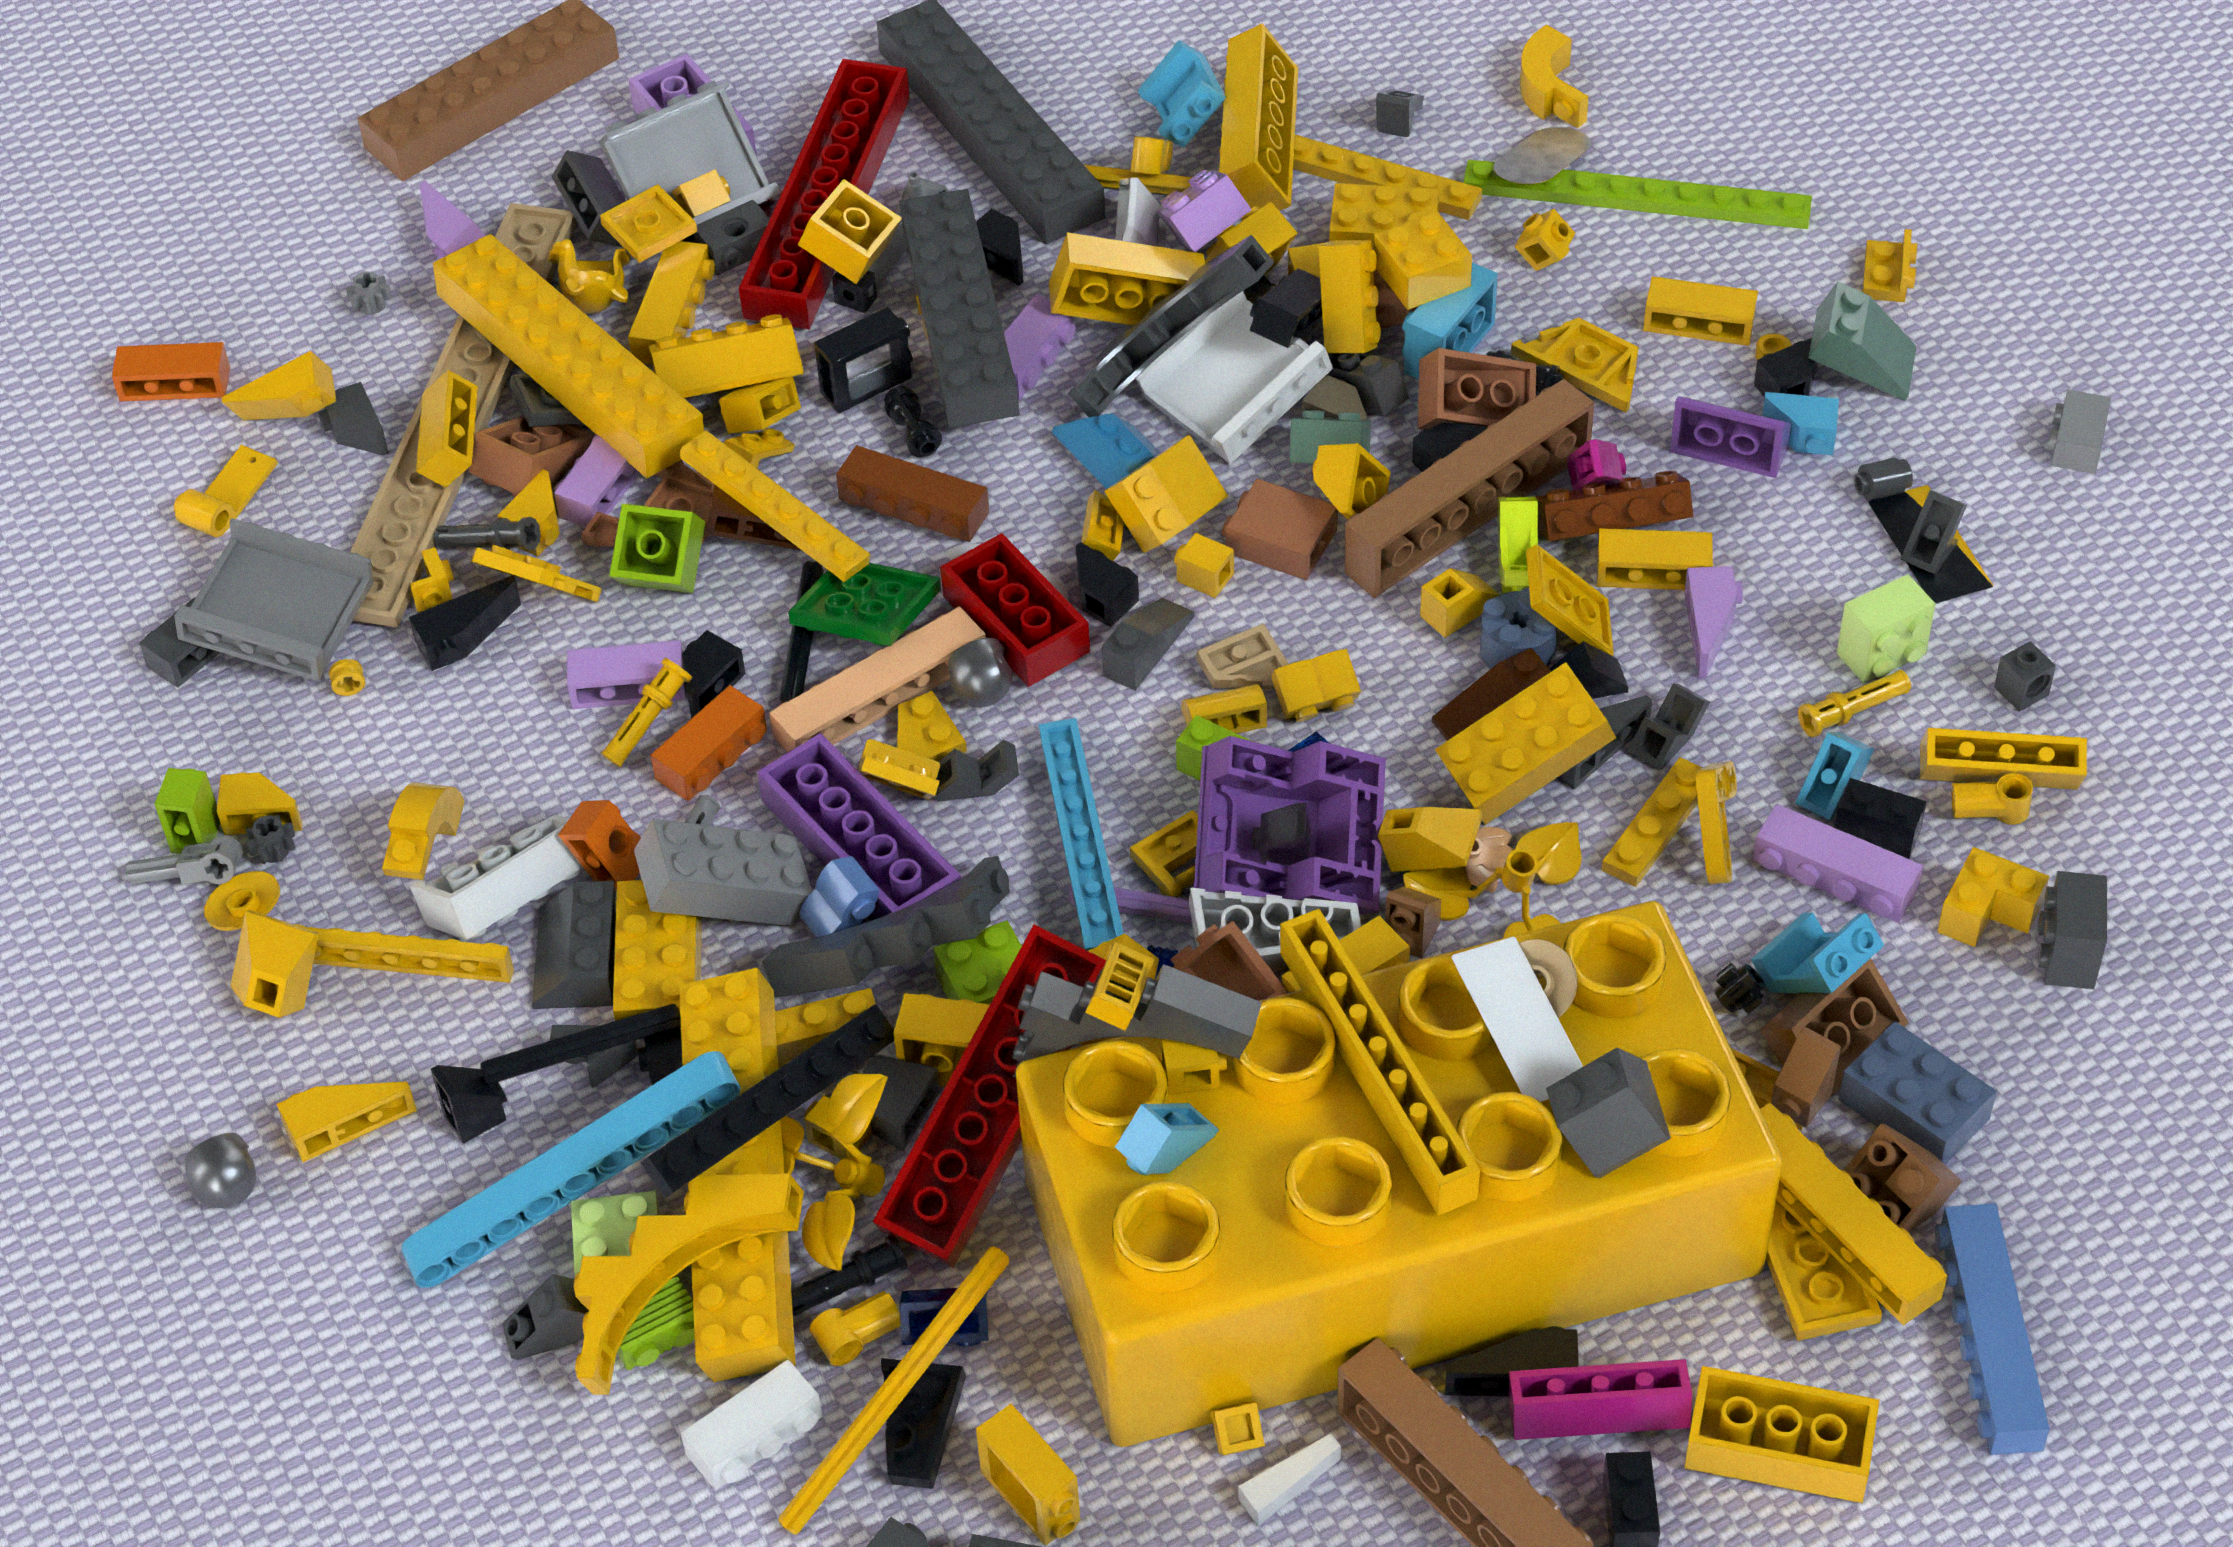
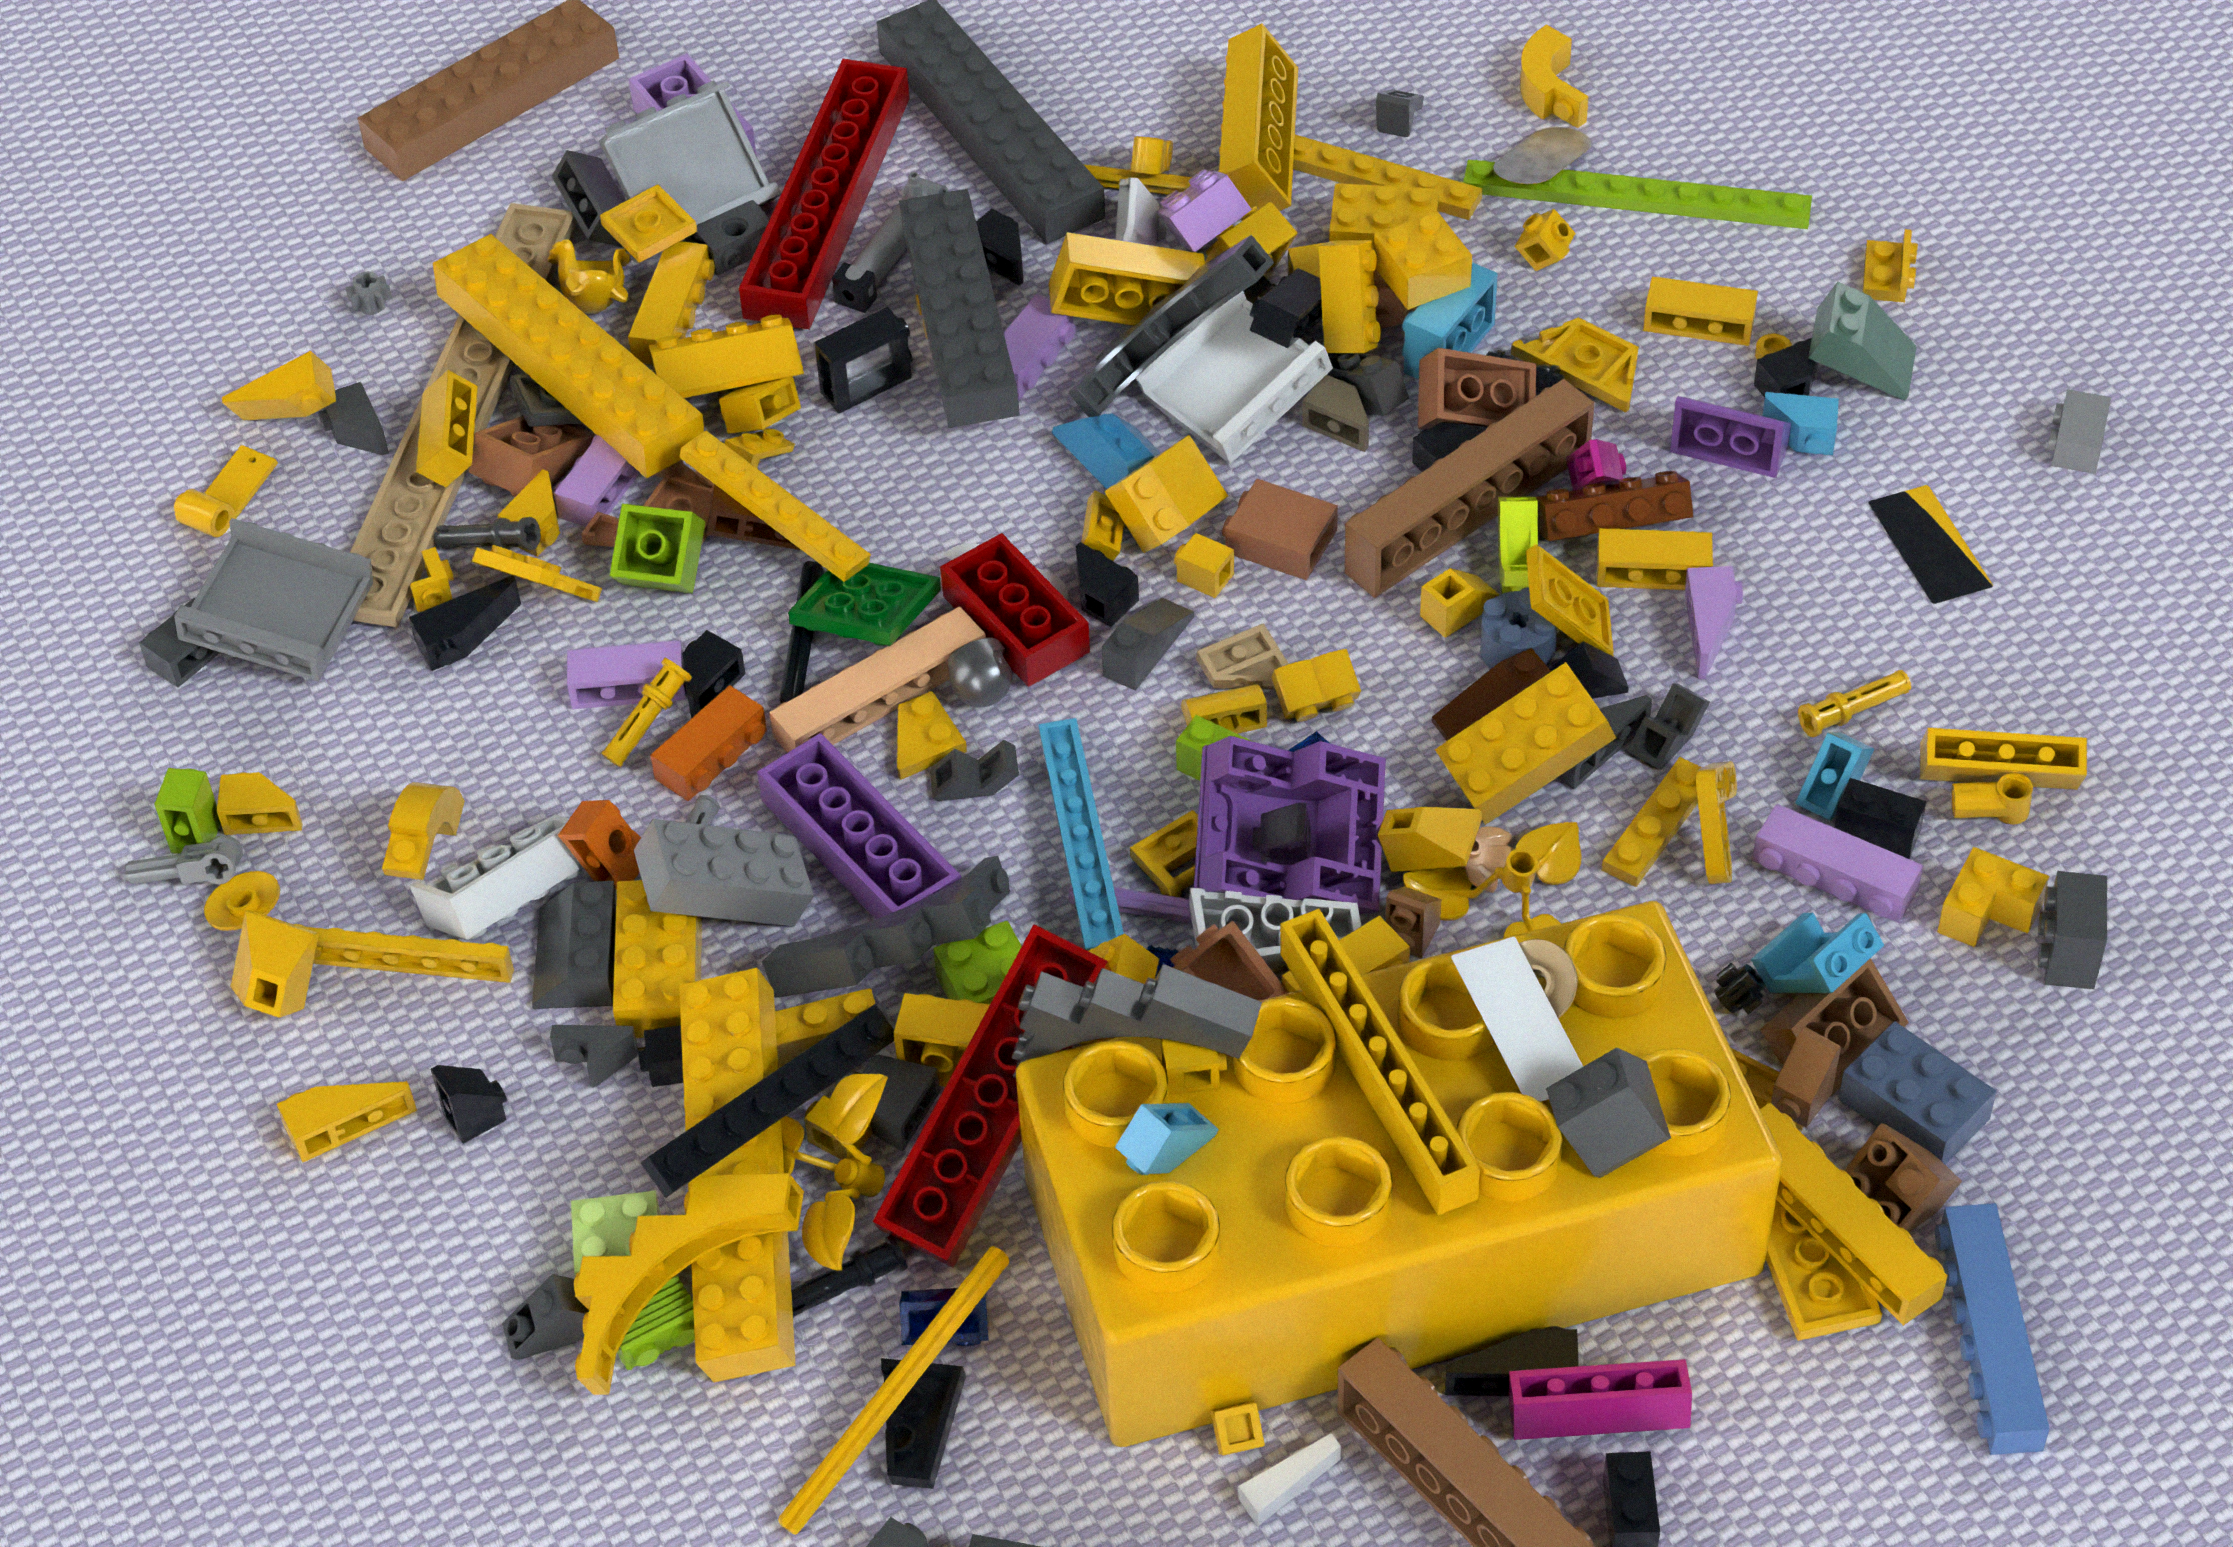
(171, 371): orange brick -> none
(221, 1171): flat silver helmet -> none
(270, 839): dark grey gear -> none
(347, 668): yellow bush -> none
(445, 223): lavender slope -> none
(570, 1169): medium azure beam -> none
(580, 1044): black axle -> none
(702, 193): yellow brick -> none
(752, 1425): white brick -> none
(840, 899): medium blue brick -> none
(846, 1332): yellow piece -> none
(849, 231): yellow brick -> none
(899, 769): yellow bracket -> none
(904, 409): black piece -> none
(912, 493): dark orange brick -> none
(1028, 1474): yellow window -> none
(1108, 1007): yellow slope -> none
(1182, 92): medium azure panel -> none
(1315, 430): sand green brick -> none
(1350, 477): yellow slope -> none
(1782, 1434): yellow brick -> none
(1883, 478): dark grey brick -> none
(1885, 628): yellowish green brick -> none
(1934, 532): dark grey slope -> none
(2024, 676): dark grey brick -> none

